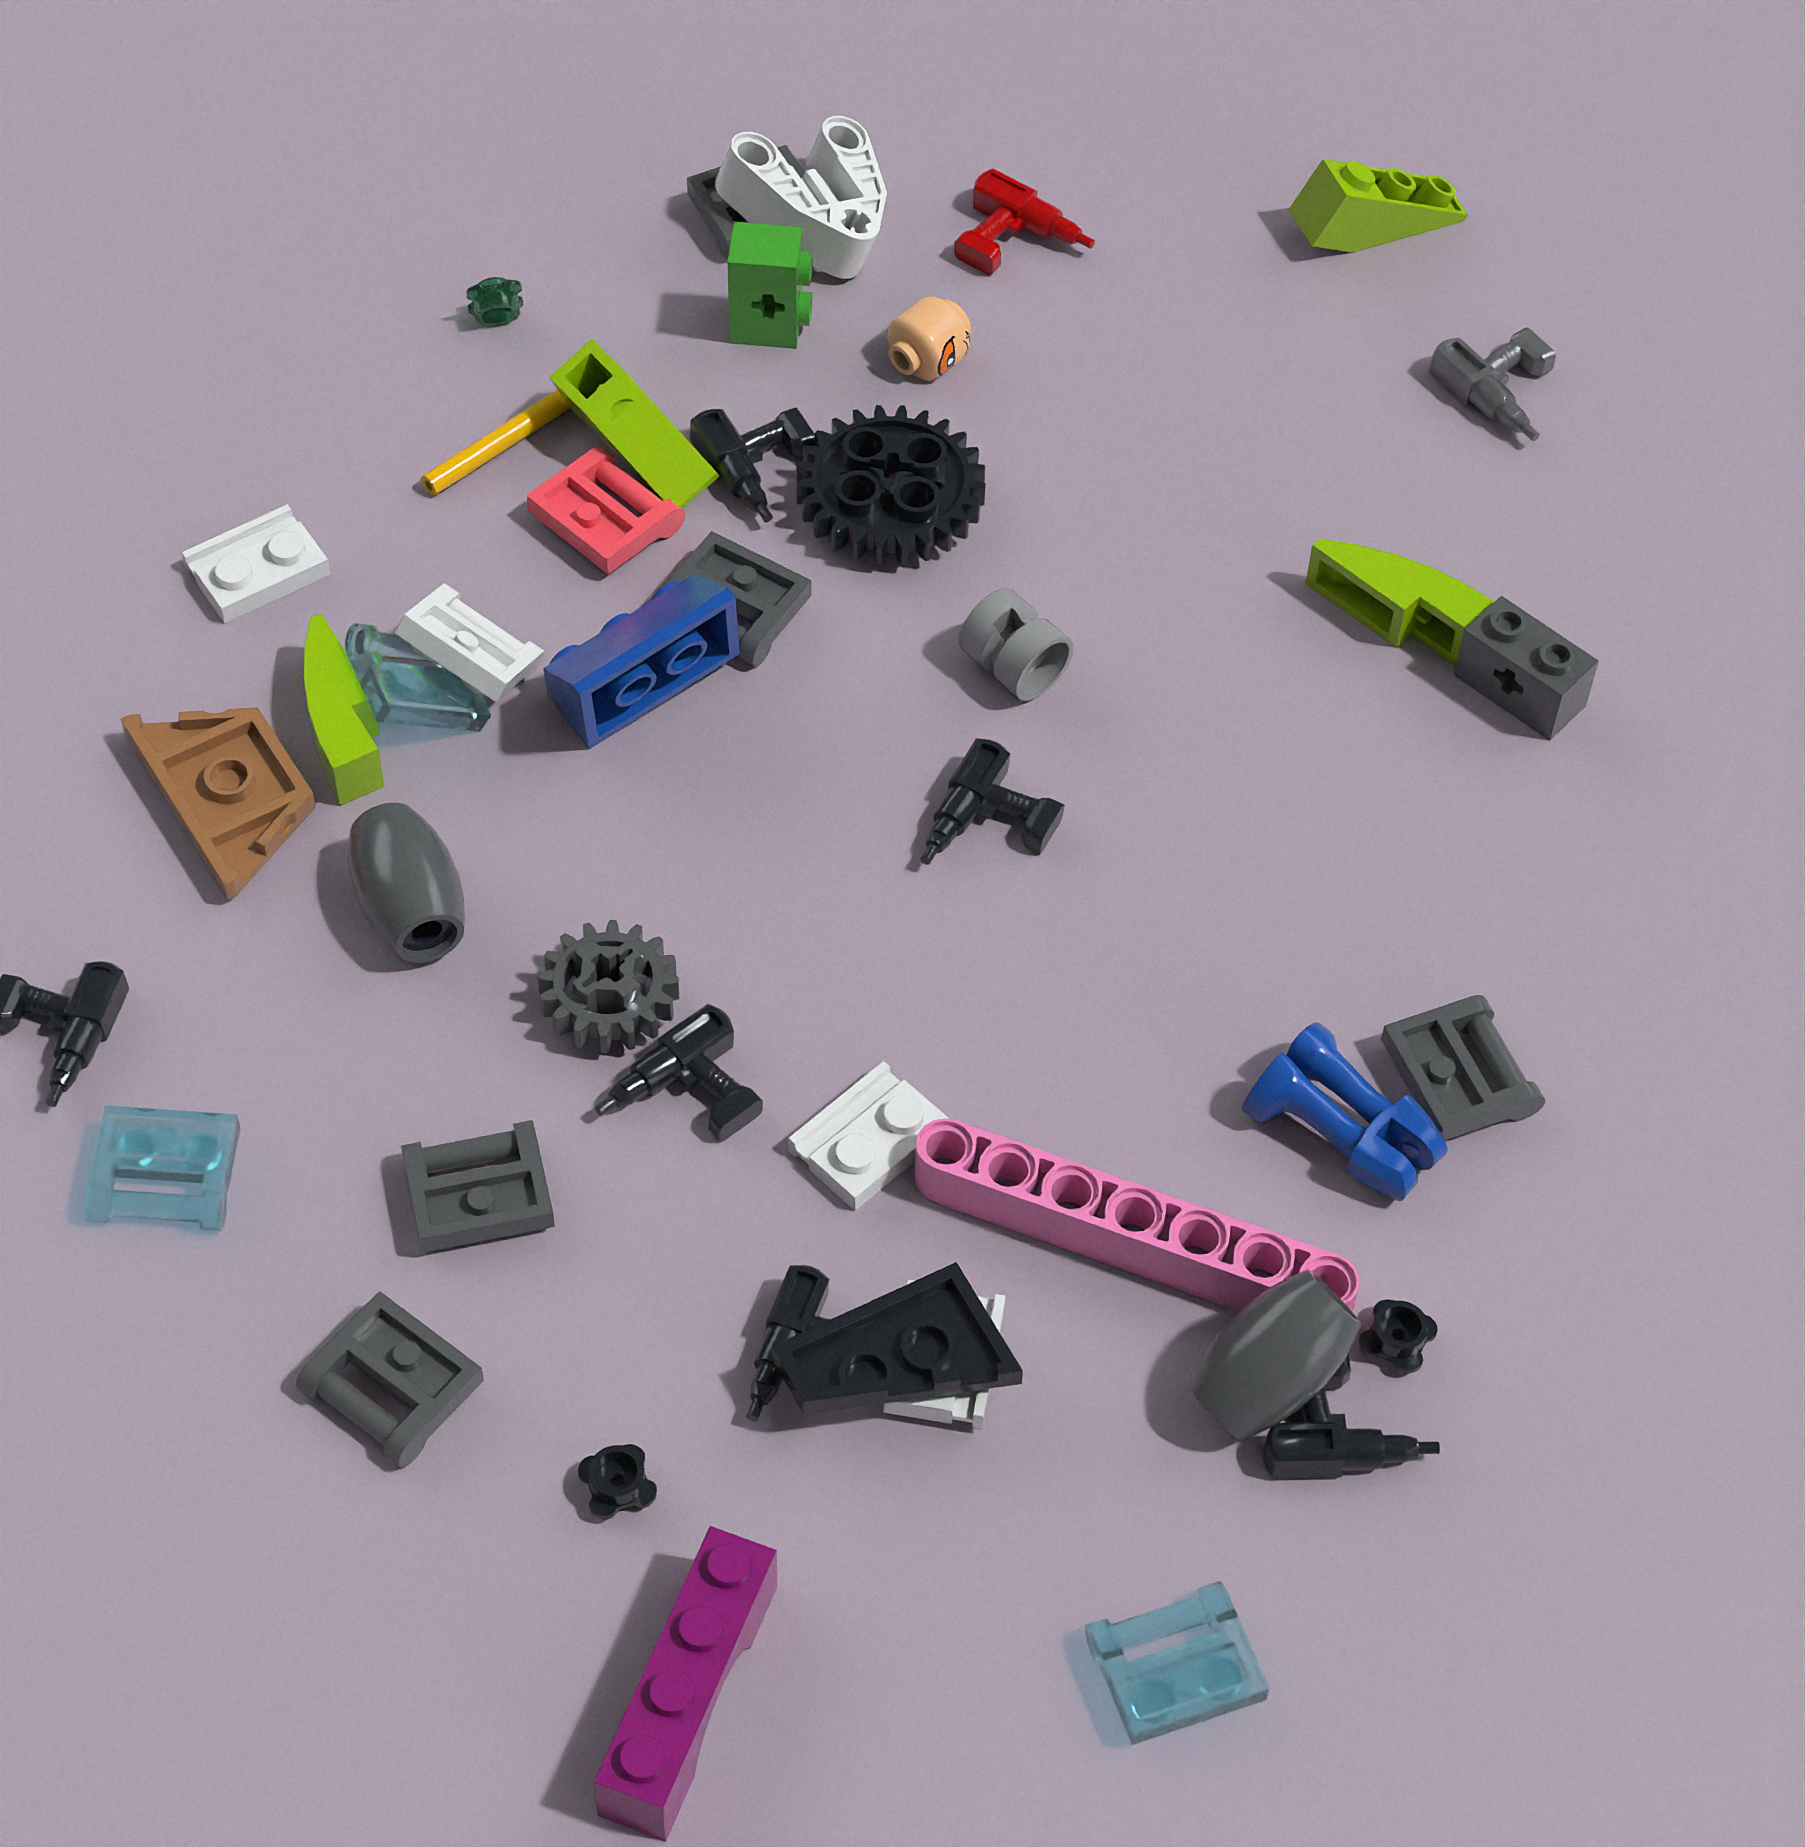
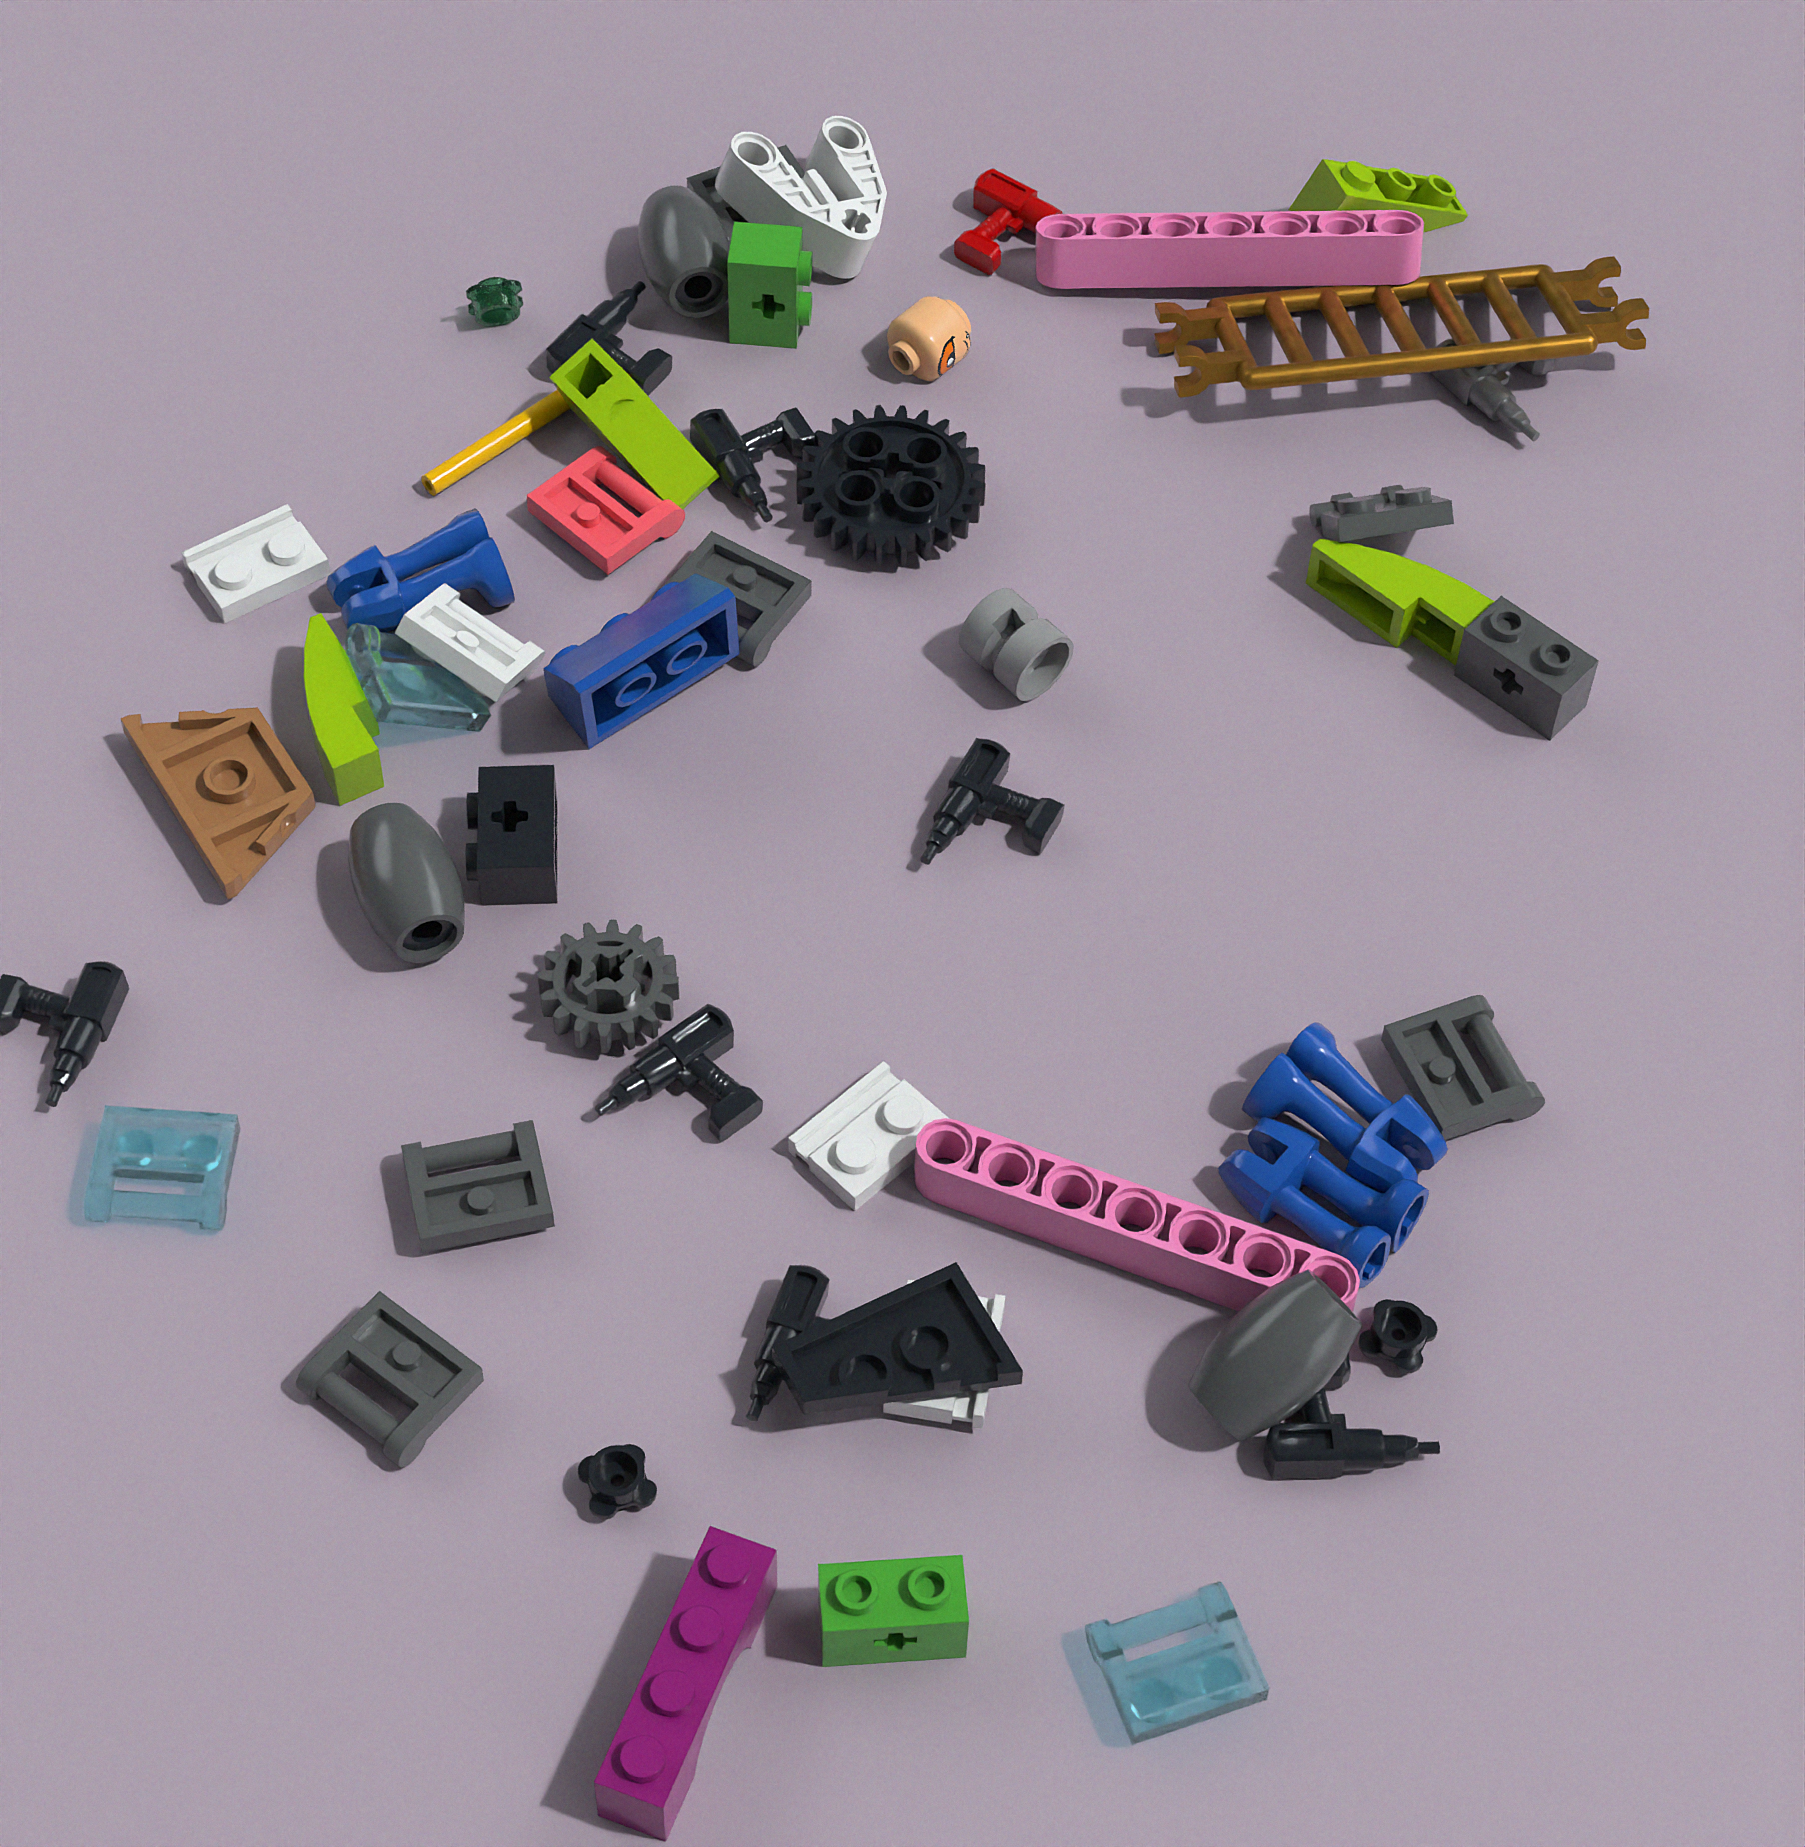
(373, 586): none -> blue piece
(515, 835): none -> black brick
(602, 326): none -> black piece
(684, 251): none -> dark grey piece
(892, 1610): none -> bright green brick
(1229, 249): none -> bright pink beam
(1289, 1161): none -> blue piece
(1380, 514): none -> dark grey plate
(1557, 288): none -> pearl gold bar

